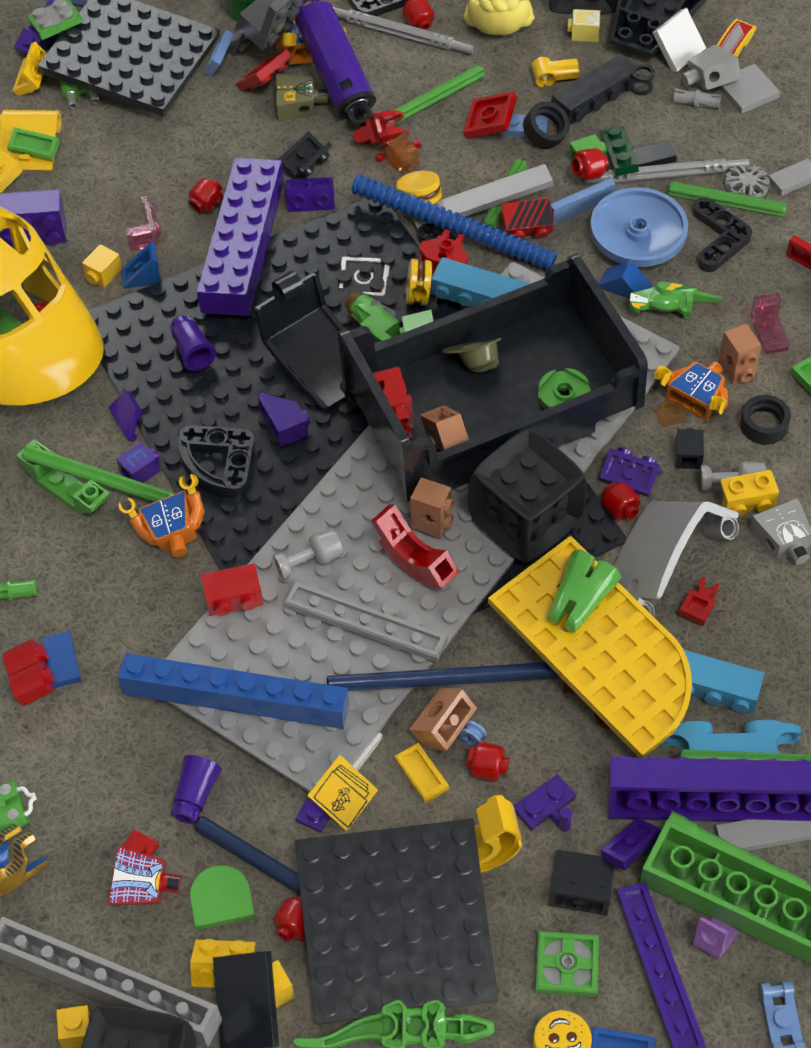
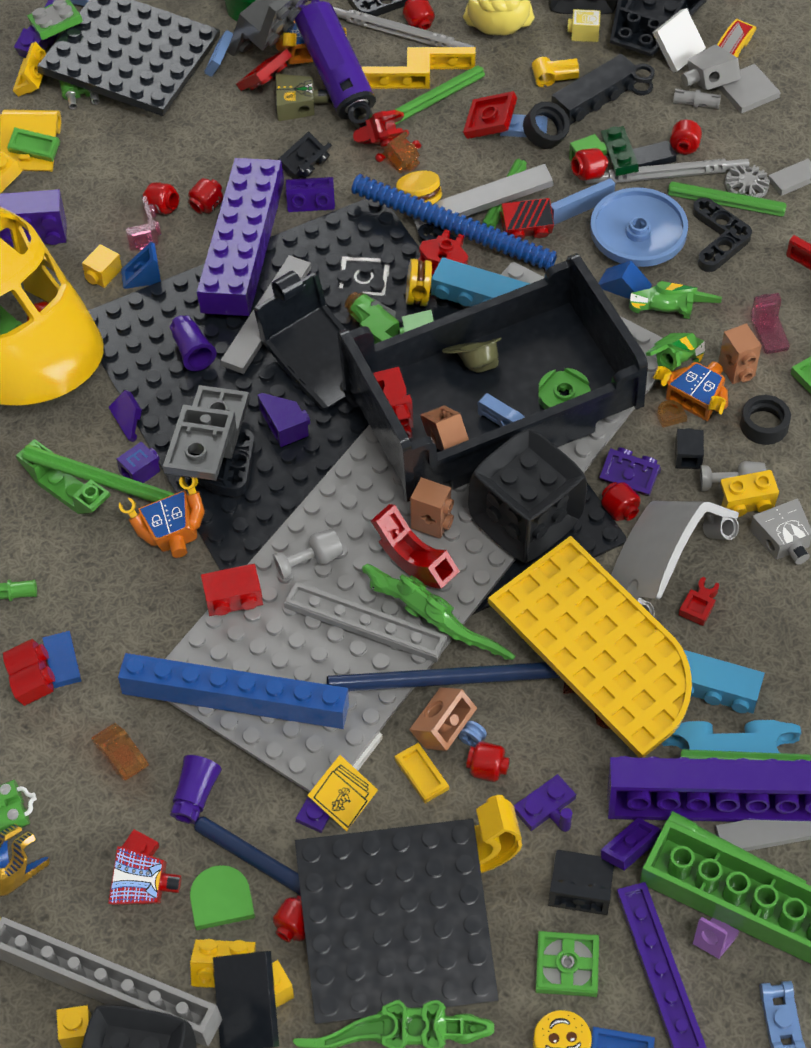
(120, 751): none -> clear orange slope
(163, 197): none -> red head
(206, 432): none -> dark grey bracket
(248, 340): none -> light grey tile
(418, 67): none -> yellow bracket
(431, 607): none -> bright green animal
(497, 411): none -> medium blue piece
(582, 589): bright green piece -> none
(676, 349): none -> bright green animal
(685, 135): none -> red head

